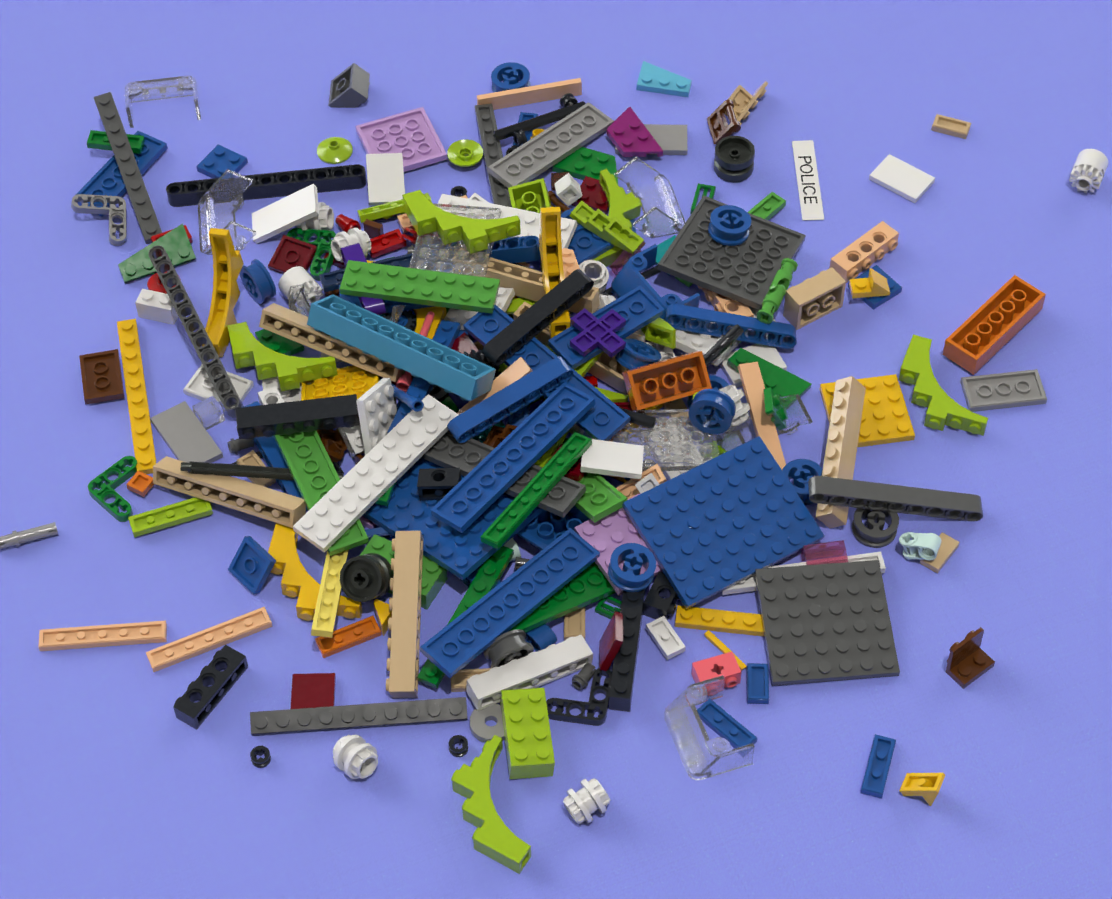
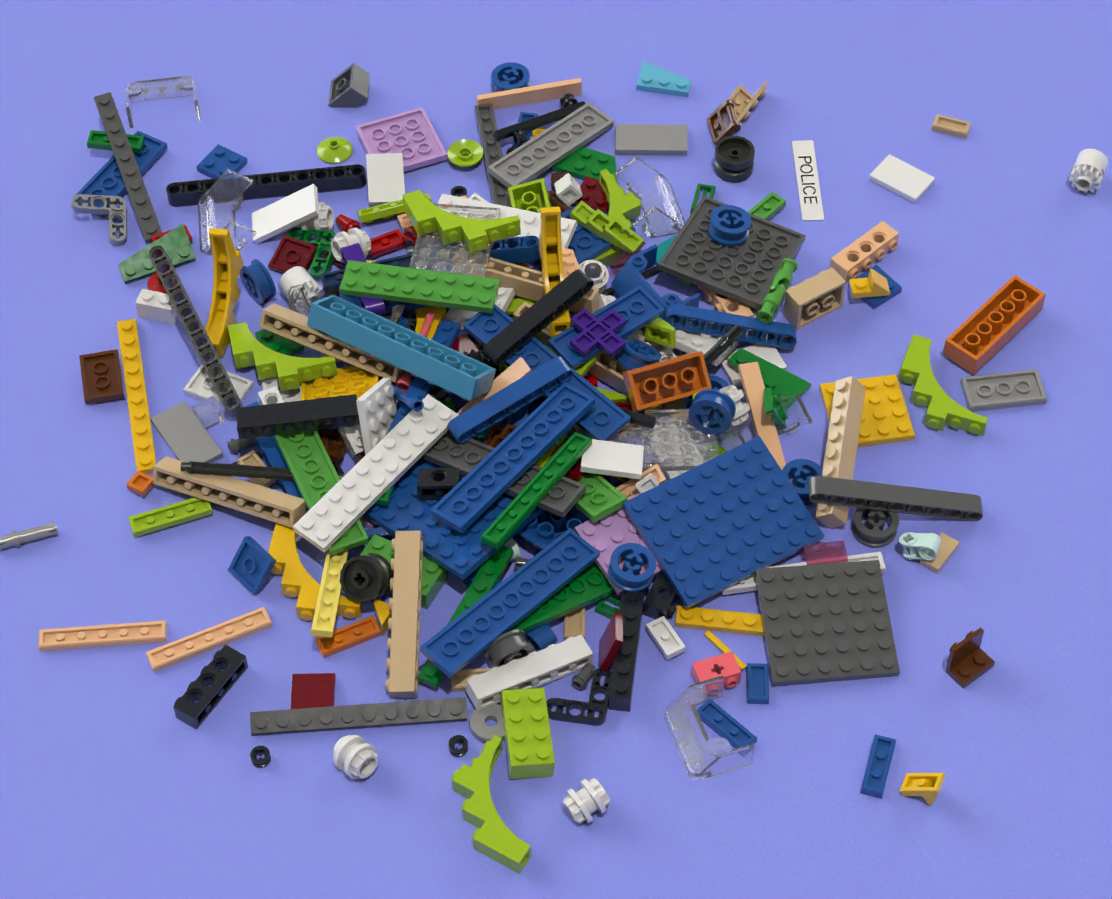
(107, 488): green beam -> none
(373, 228): reddish brown tile -> none
(632, 136): magenta wing -> none

